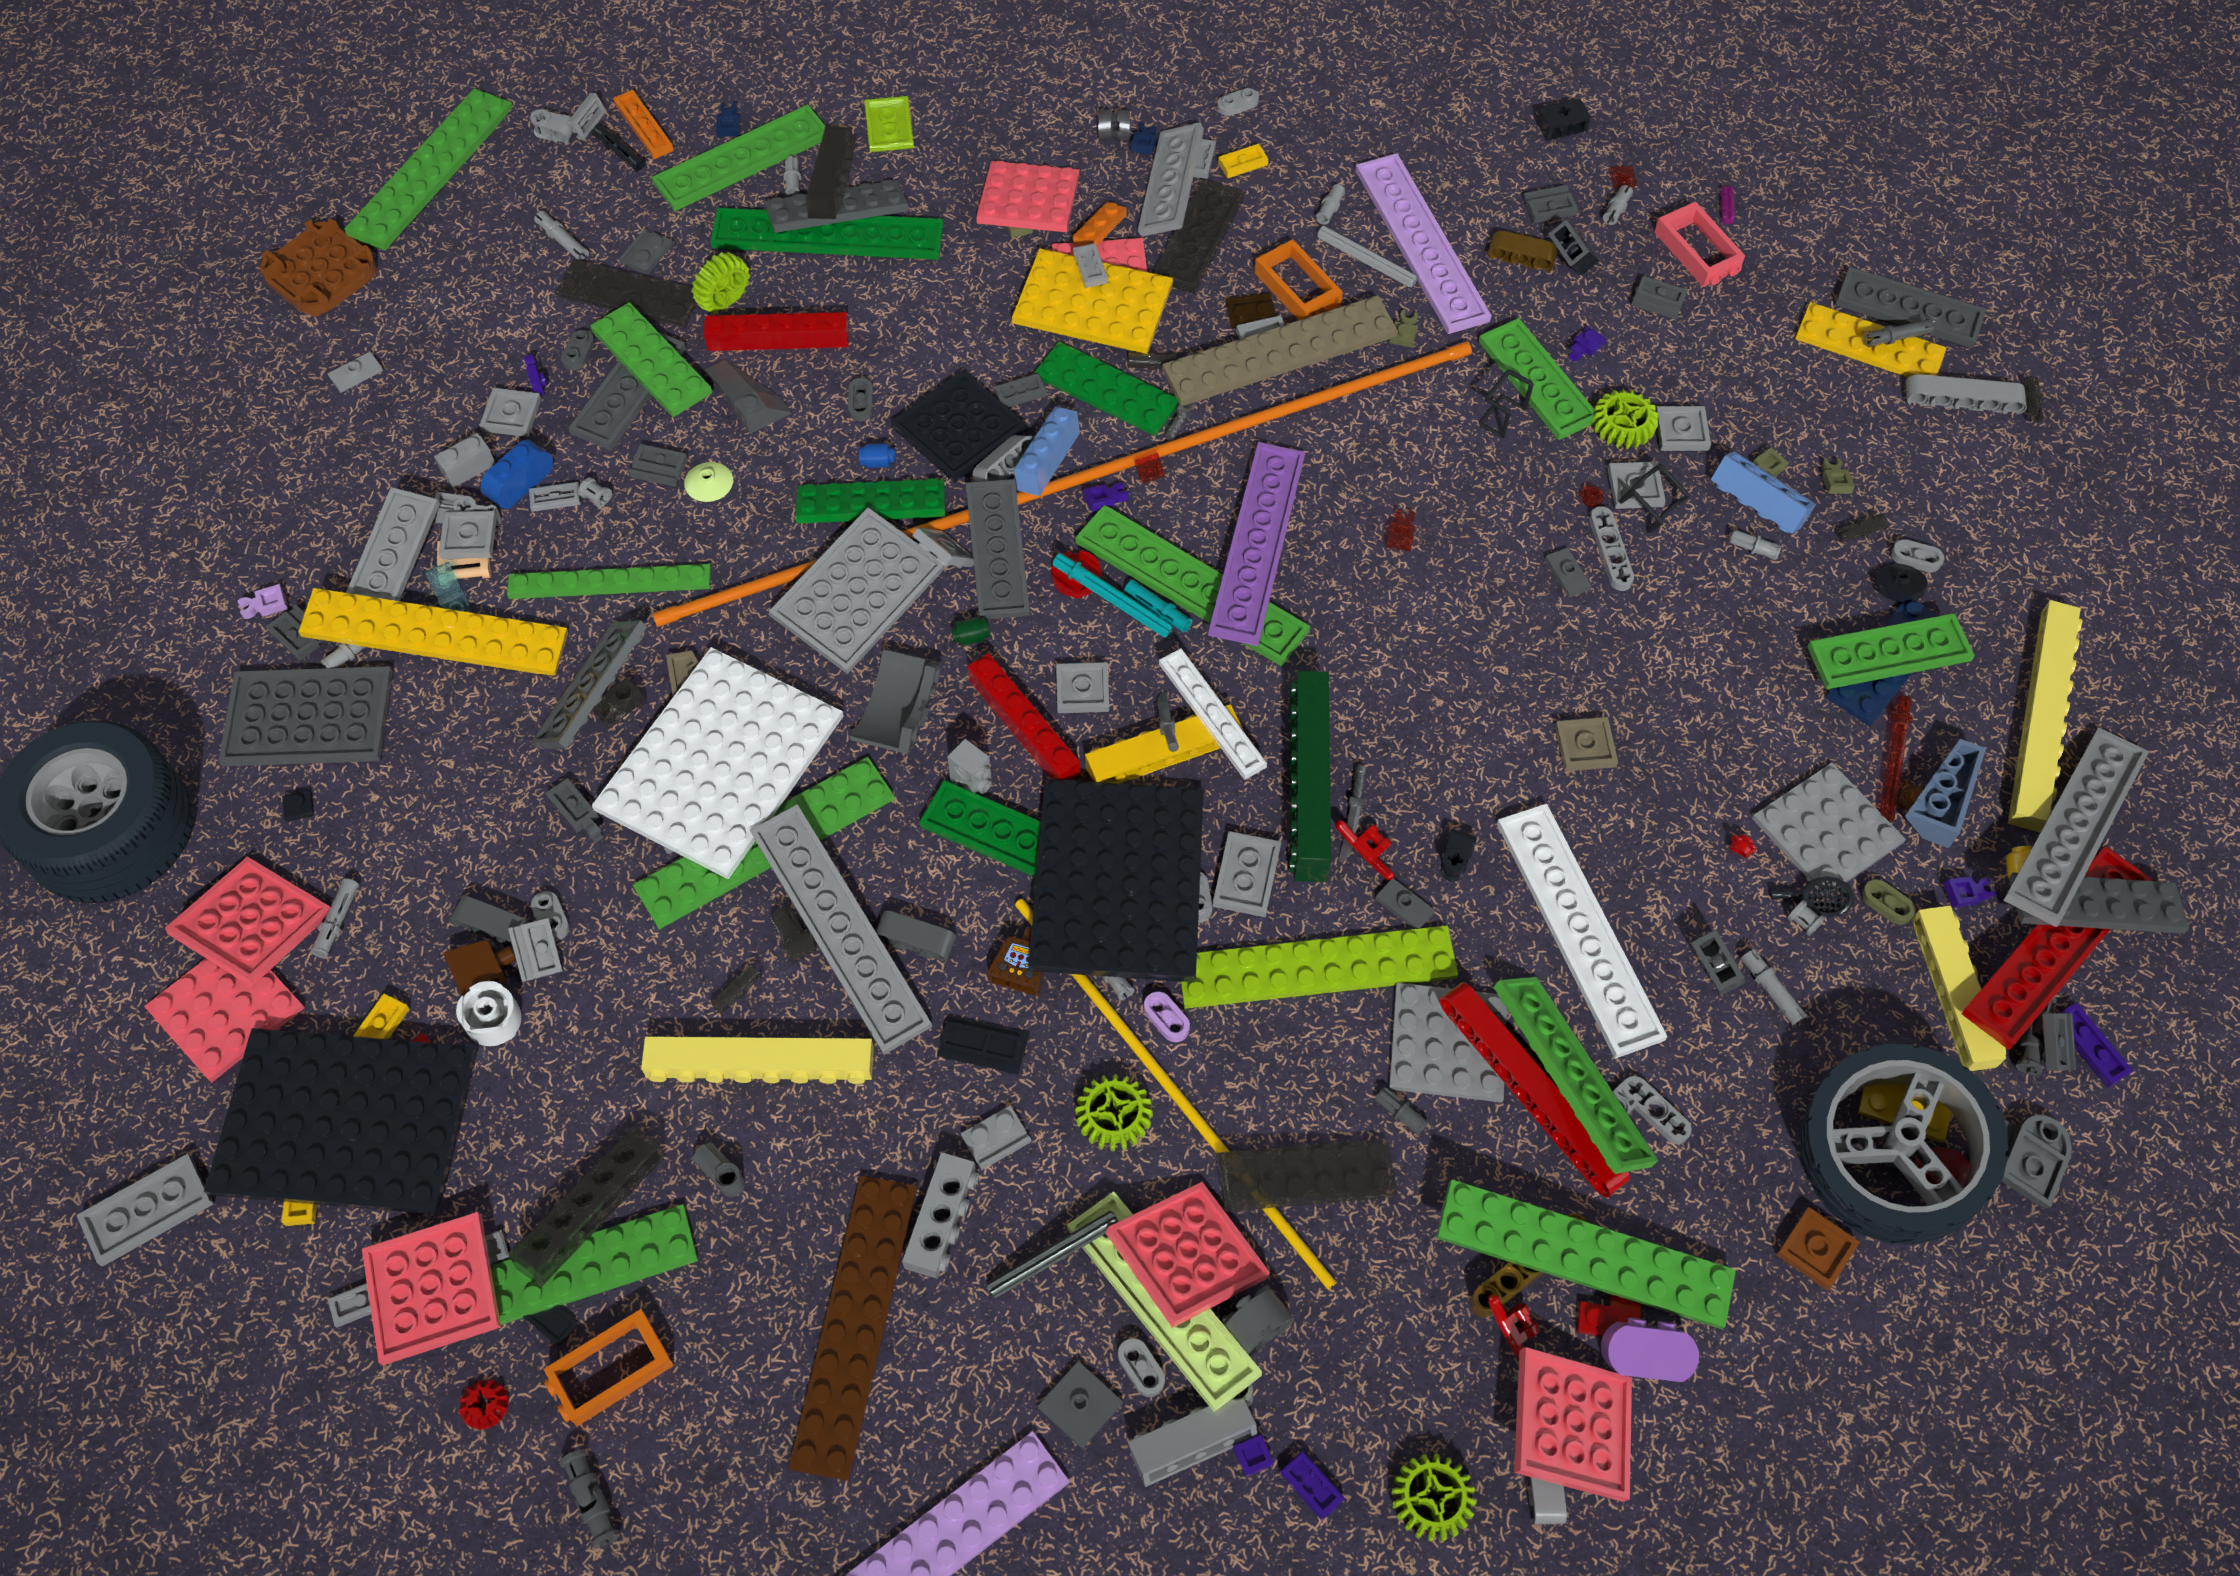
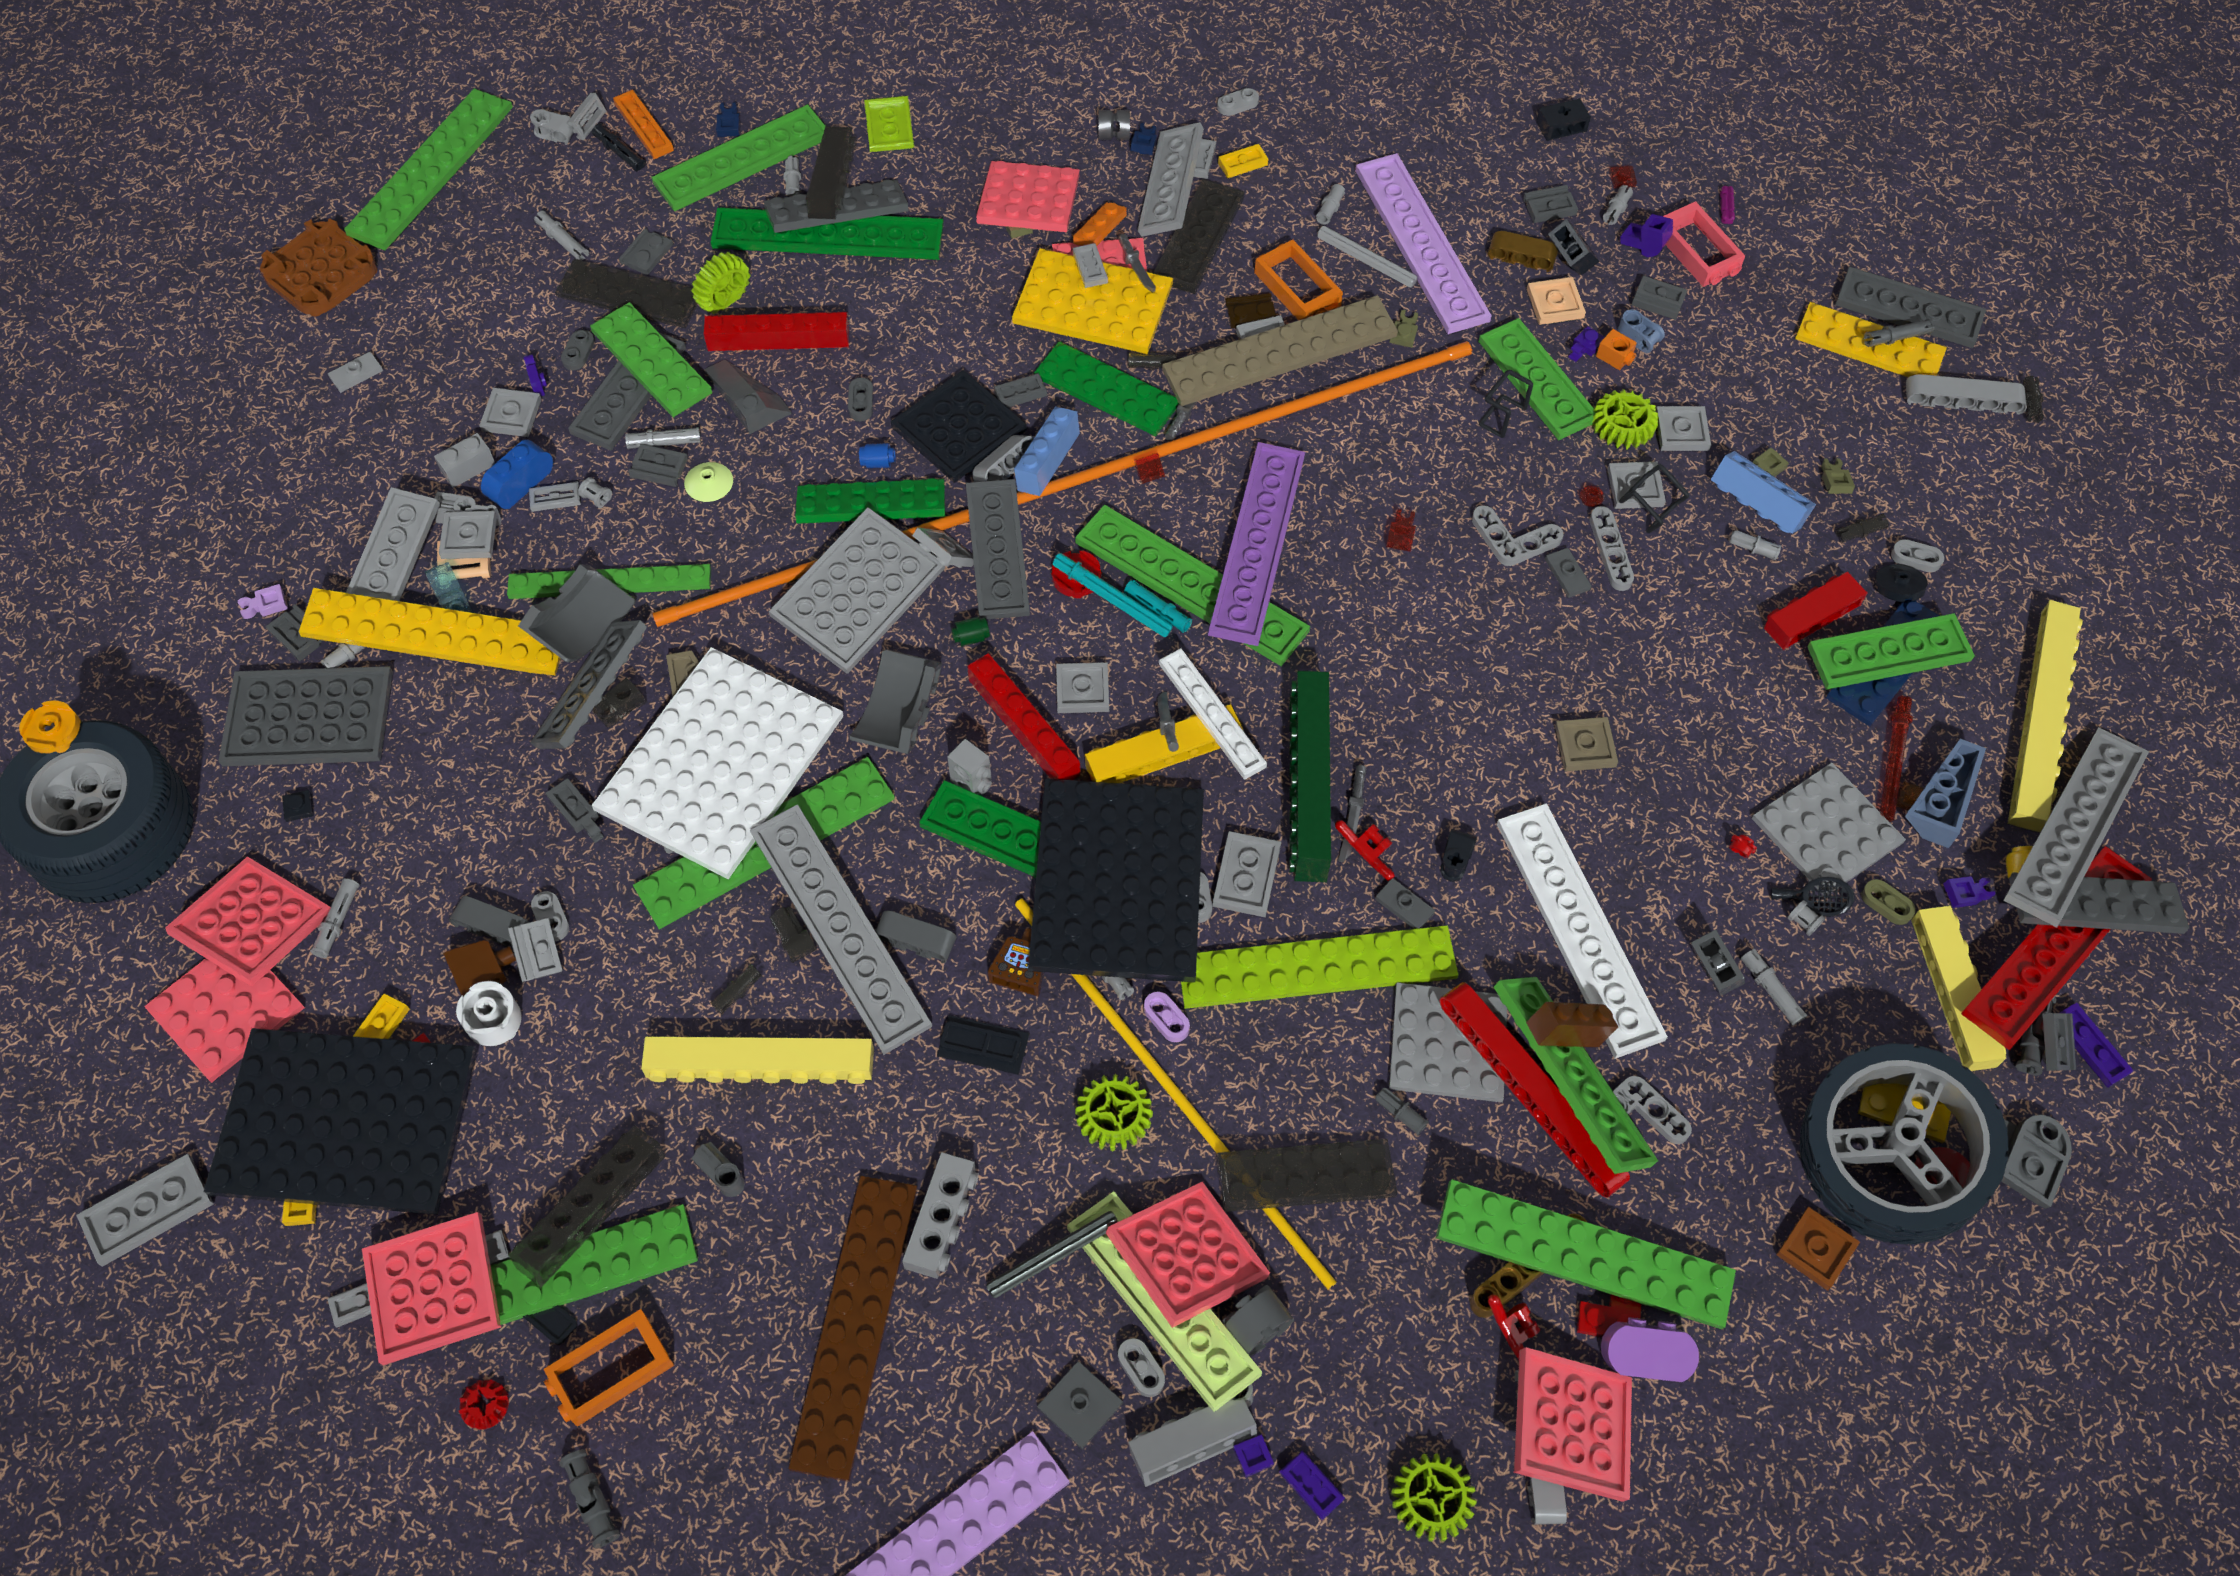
(55, 740): none -> light orange plate
(579, 615): none -> dark grey panel
(662, 438): none -> light grey pin
(995, 1137): light grey plate -> none
(1100, 495): dark purple plate -> none
(1132, 258): none -> flat silver sword
(1515, 545): none -> light grey beam
(1556, 300): none -> light nougat plate
(1572, 1024): none -> reddish brown brick
(1617, 350): none -> orange brick
(1640, 330): none -> sand blue piece
(1650, 236): none -> dark purple brick
(1814, 610): none -> red brick

